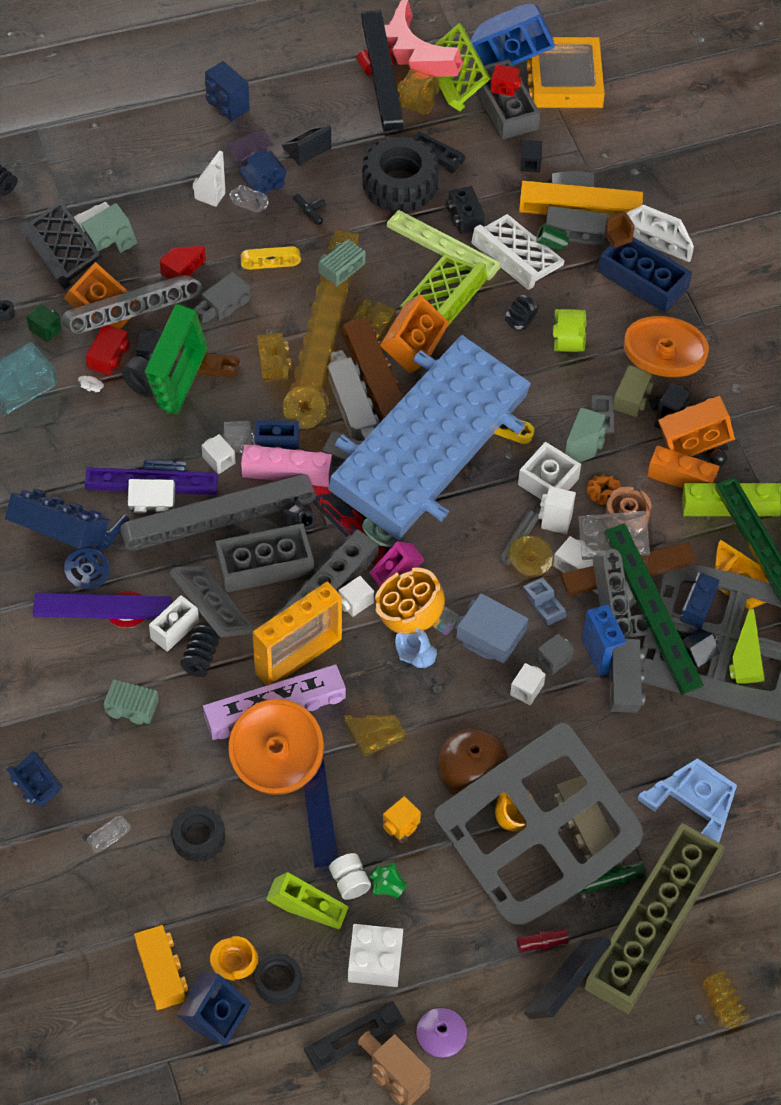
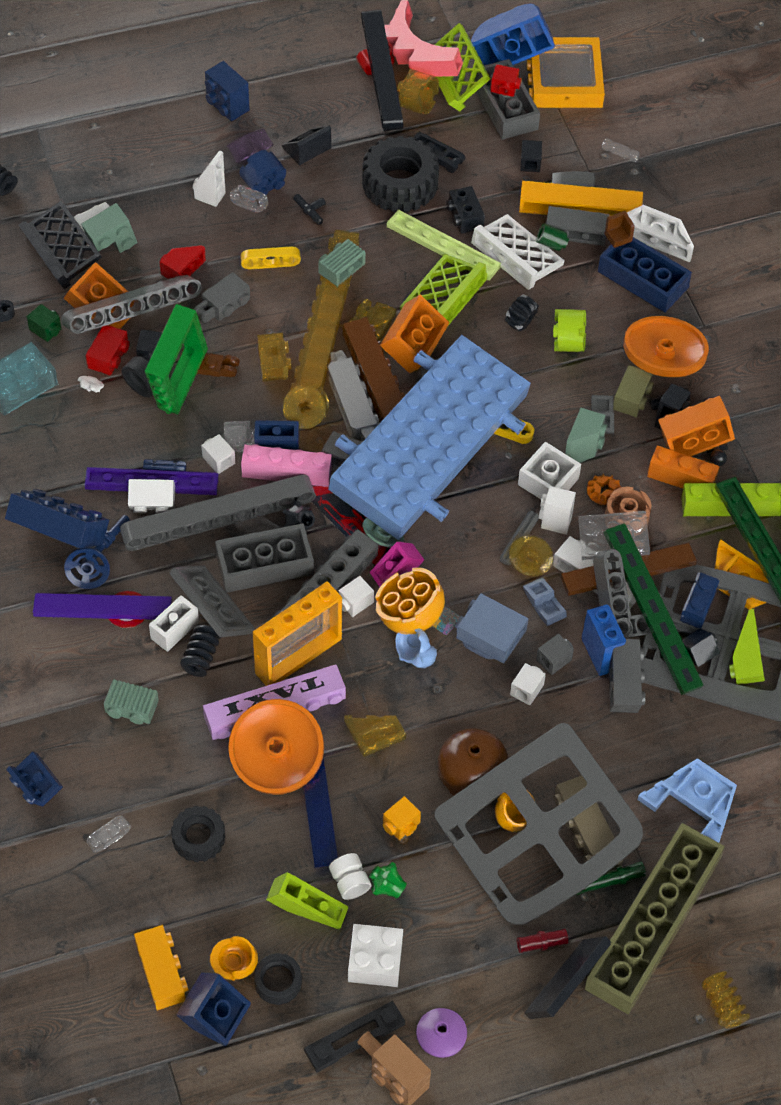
(620, 150): none -> clear axle

